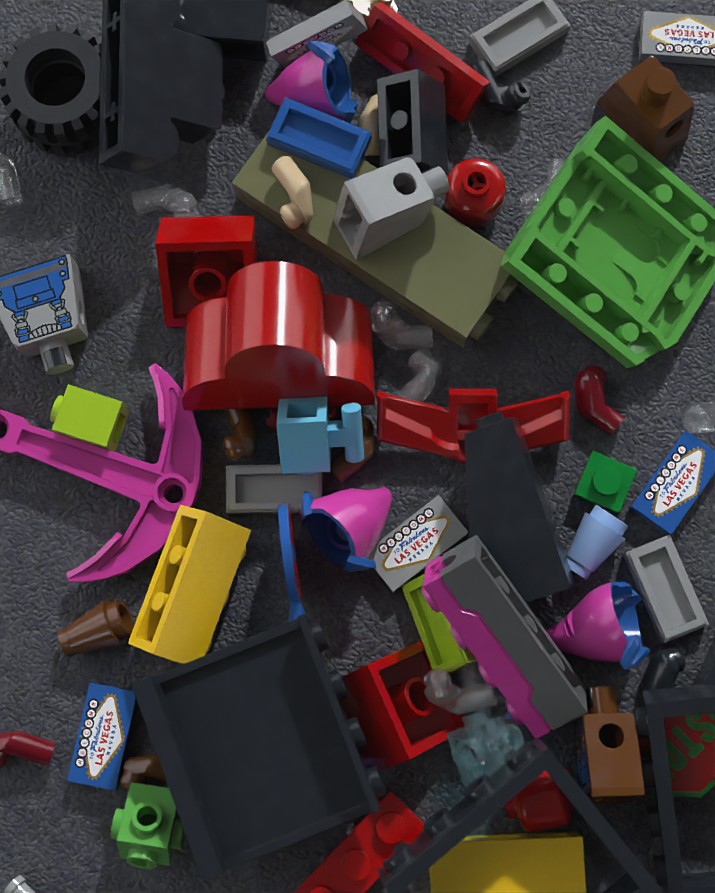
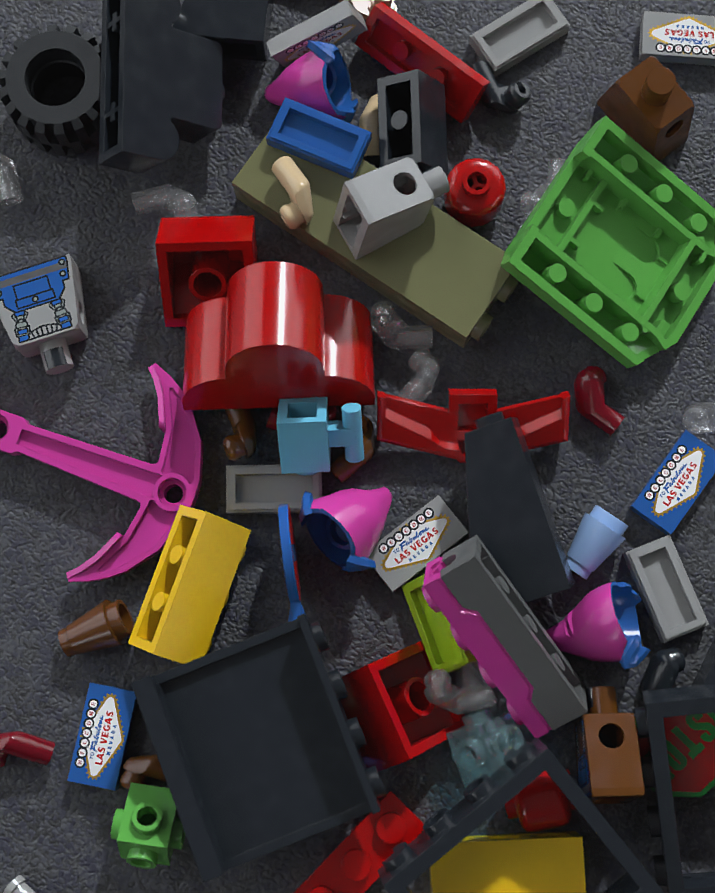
(89, 417): lime brick -> none
(604, 482): green plate -> none

